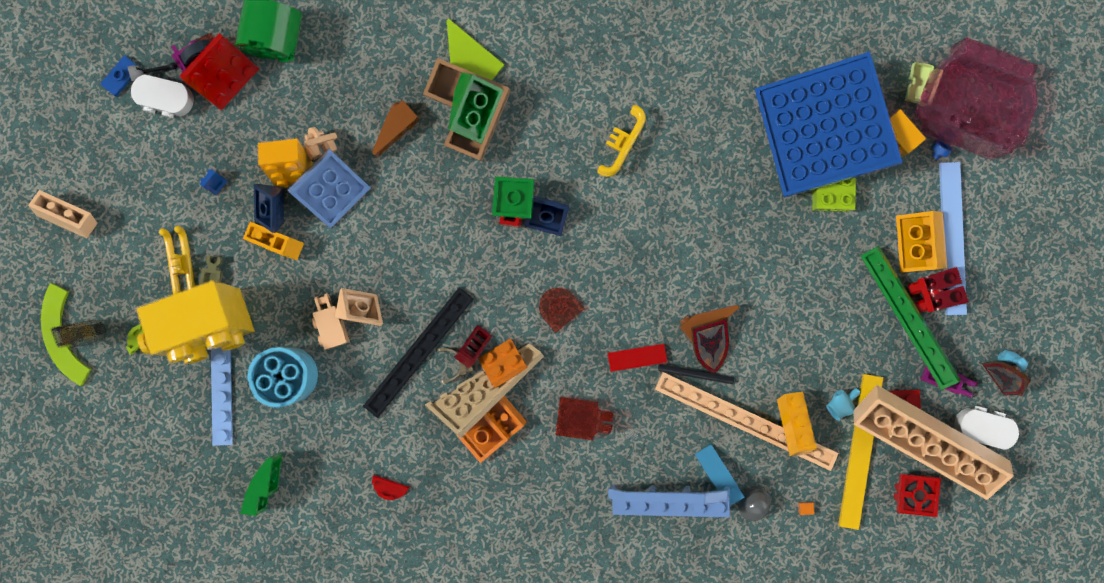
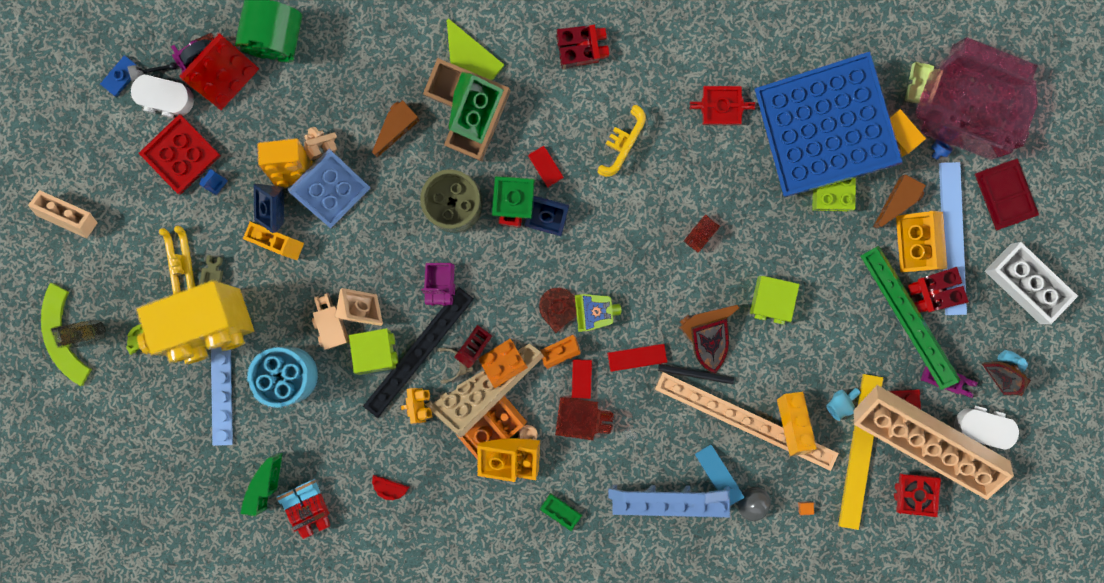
(179, 154): none -> red plate
(305, 506): none -> hips
(373, 351): none -> lime brick
(415, 405): none -> light orange hips
(436, 199): none -> olive brick
(439, 284): none -> magenta piece
(508, 459): none -> light orange slope
(528, 432): none -> light nougat tile
(545, 166): none -> red tile
(560, 351): none -> orange hinge
(560, 512): none -> green plate
(580, 45): none -> dark red hips
(581, 378): none -> red tile
(595, 311): none -> torso
(701, 233): none -> clear red hips
(722, 105): none -> red plate
(774, 299): none -> lime brick
(904, 195): none -> dark orange slope
(1006, 194): none -> dark red piece
(1031, 283): none -> white brick

